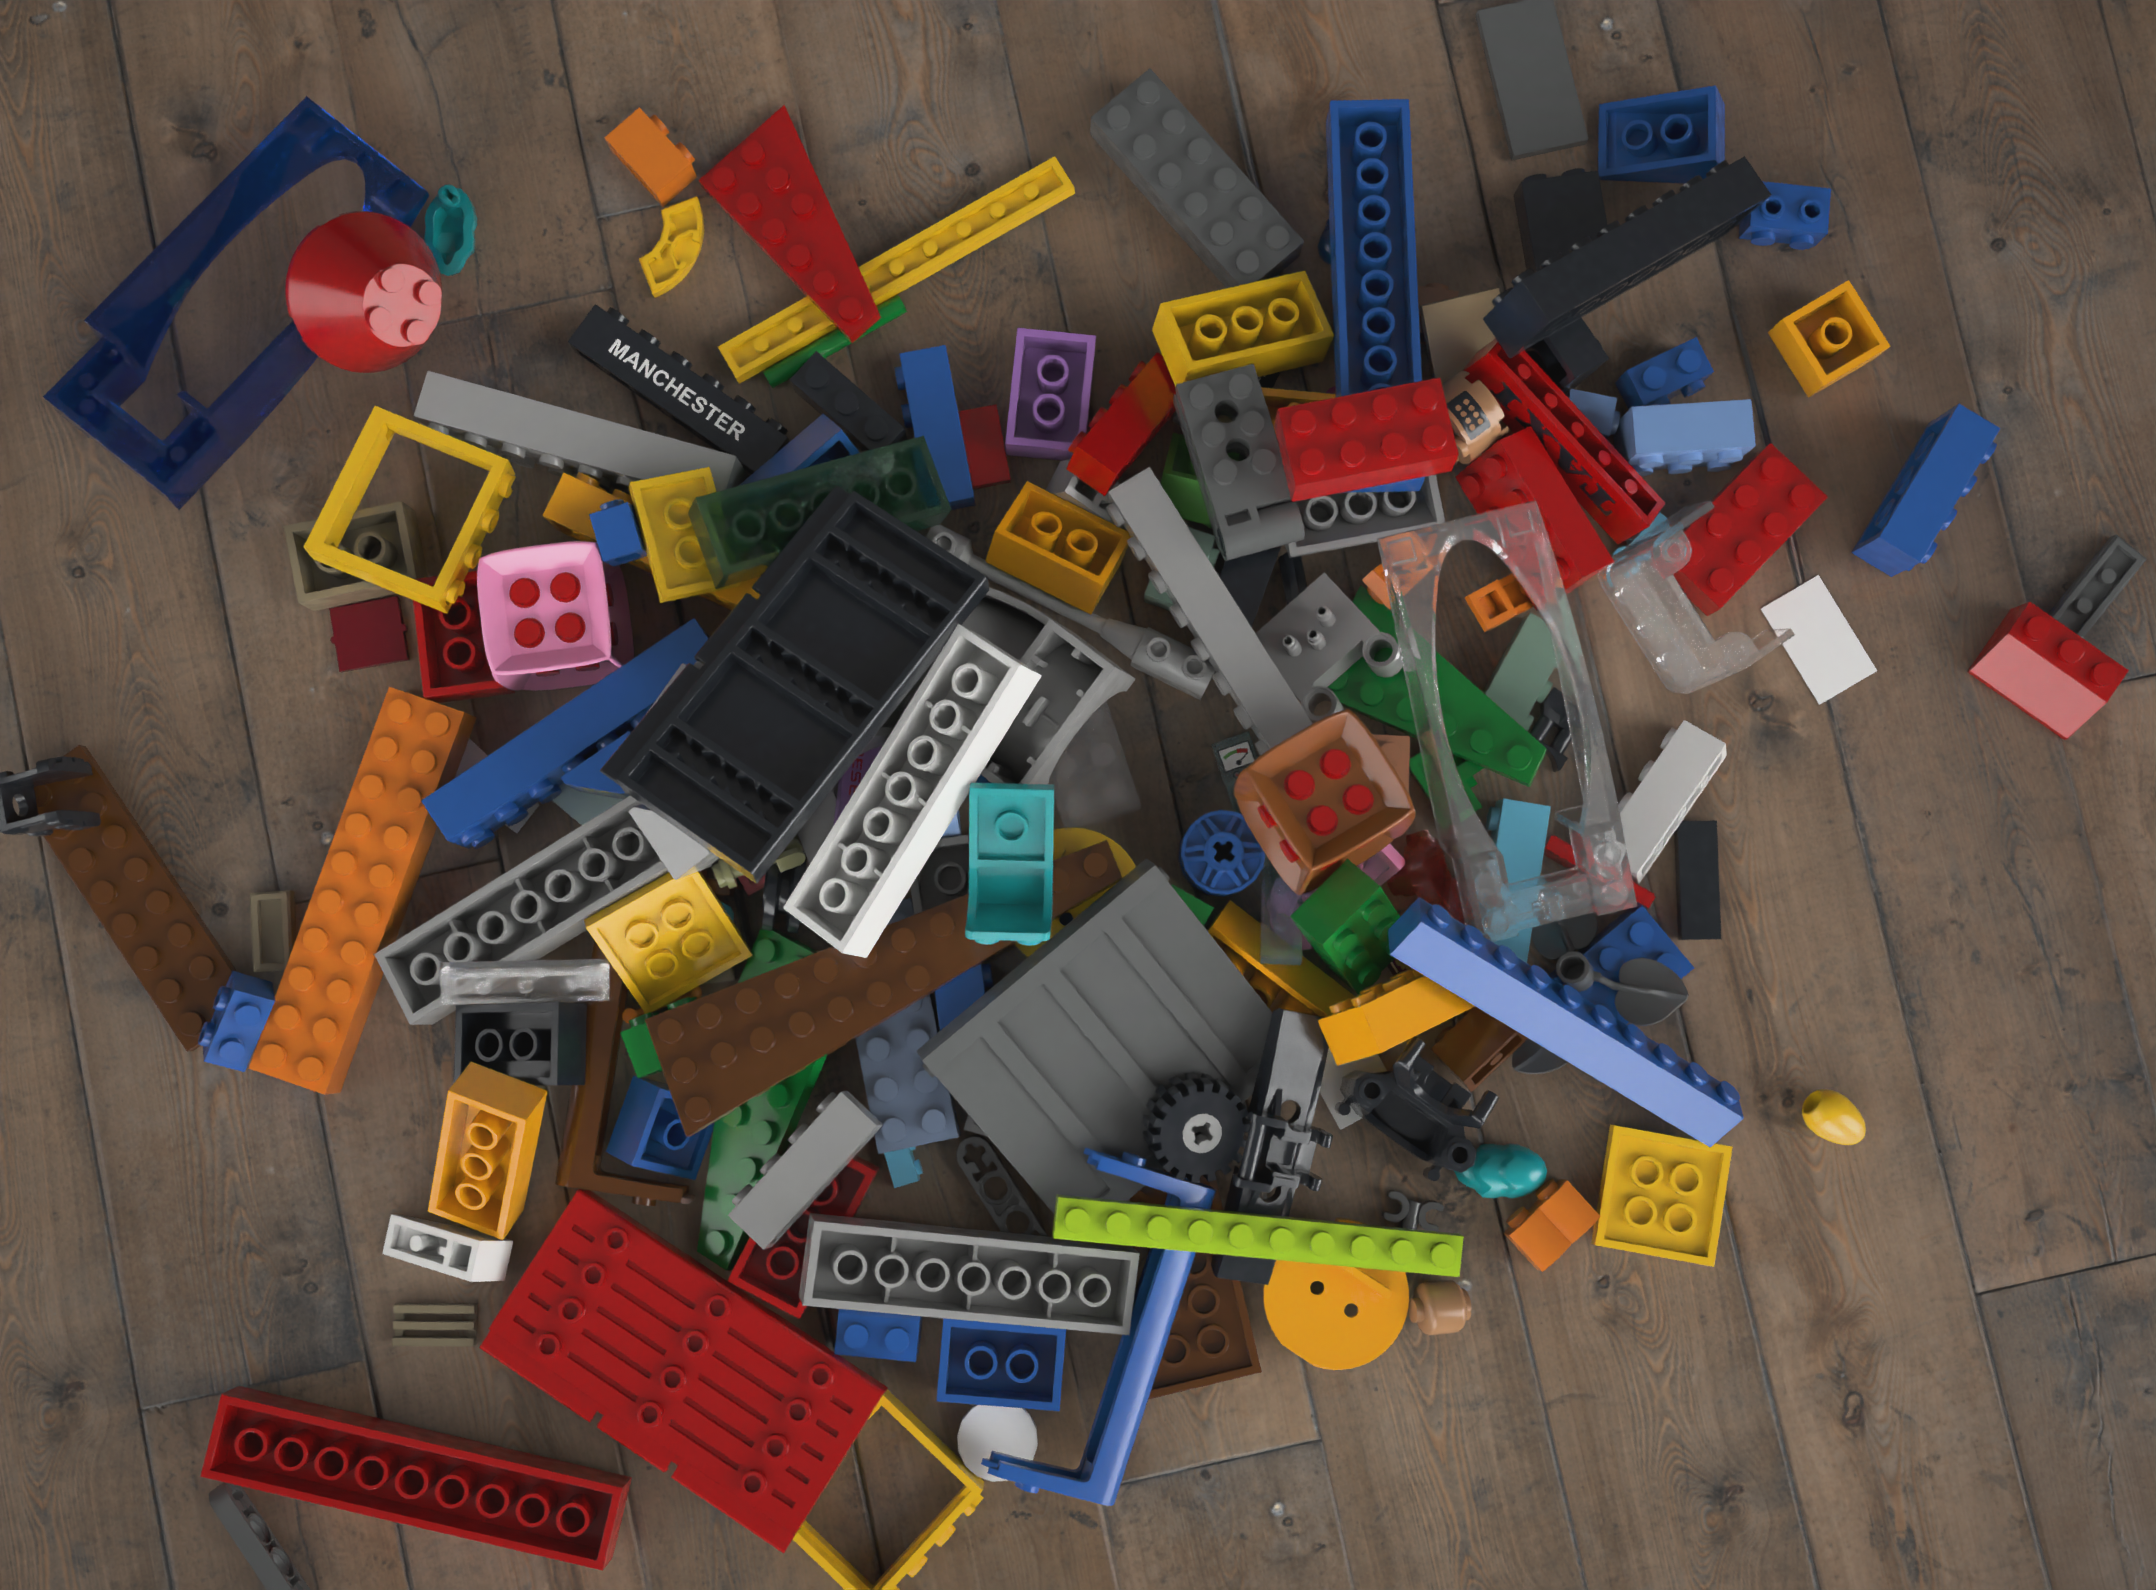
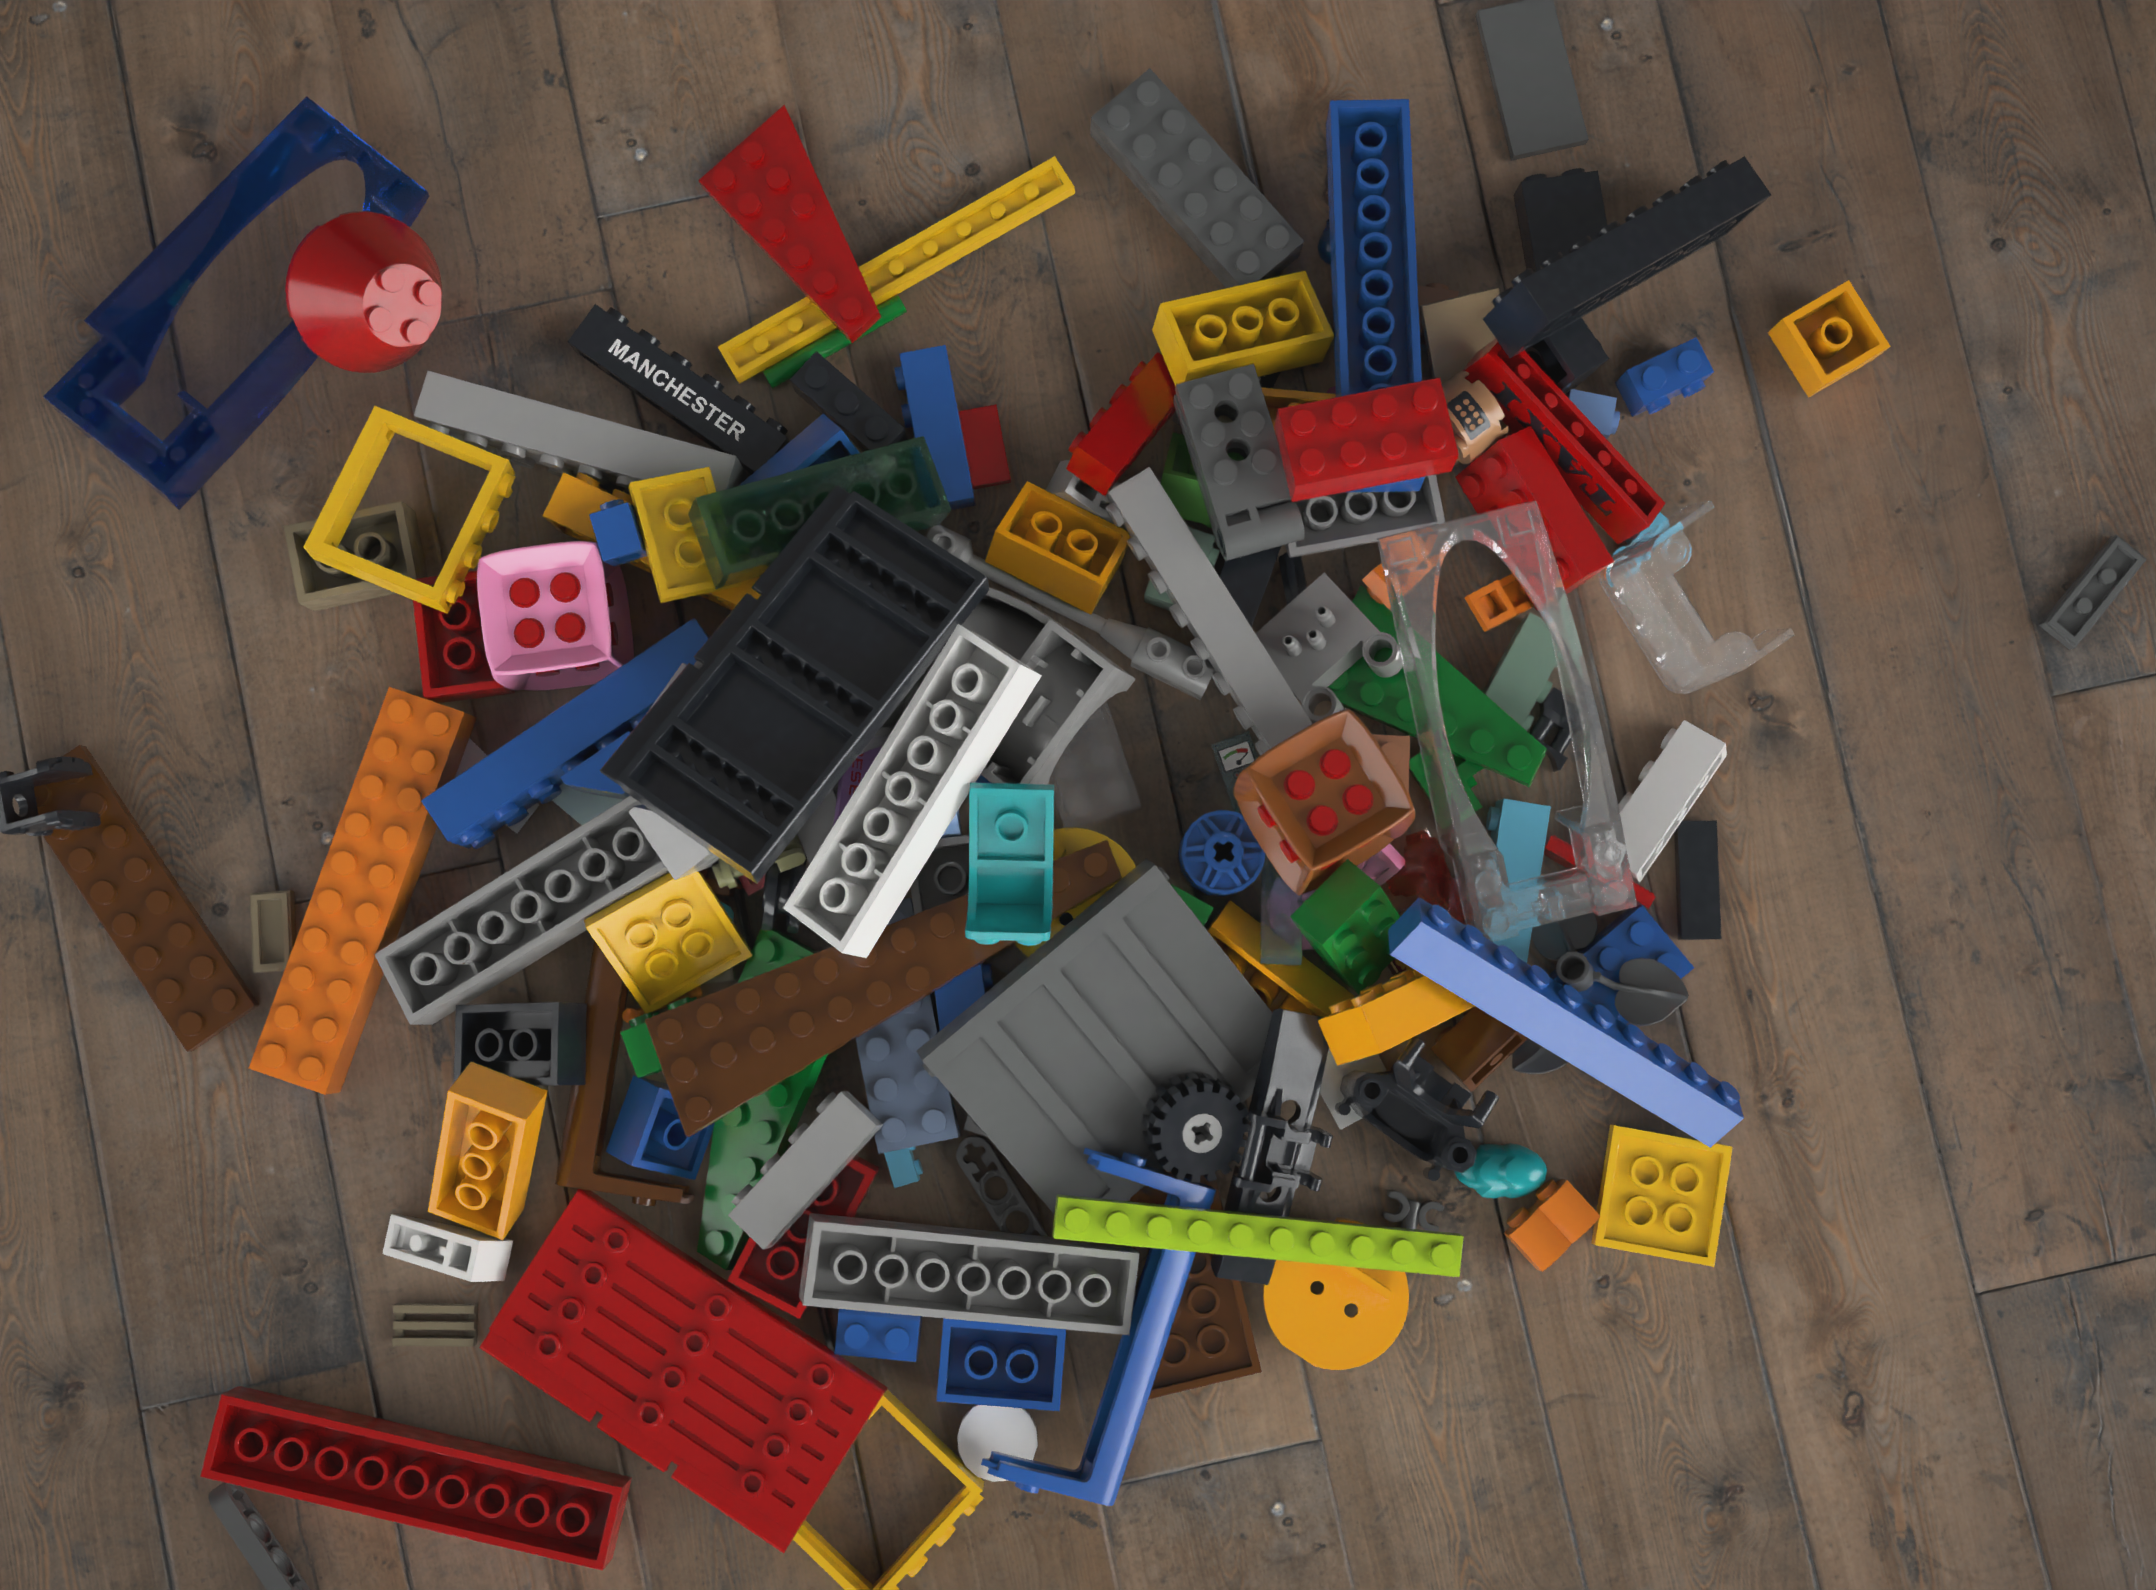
(237, 1021): blue brick -> none
(369, 634): dark red piece -> none
(450, 229): teal arm -> none
(524, 981): clear tile -> none
(651, 156): orange brick -> none
(676, 248): yellow tile -> none
(1049, 393): medium lavender brick -> none
(1439, 1307): medium nougat head -> none
(1662, 136): blue slope -> none
(1686, 436): medium blue brick -> none
(1745, 527): red brick -> none
(1789, 216): blue brick -> none
(1823, 641): white sticker -> none
(1833, 1117): yellow animal -> none
(1927, 491): blue brick -> none
(2047, 670): slope -> none

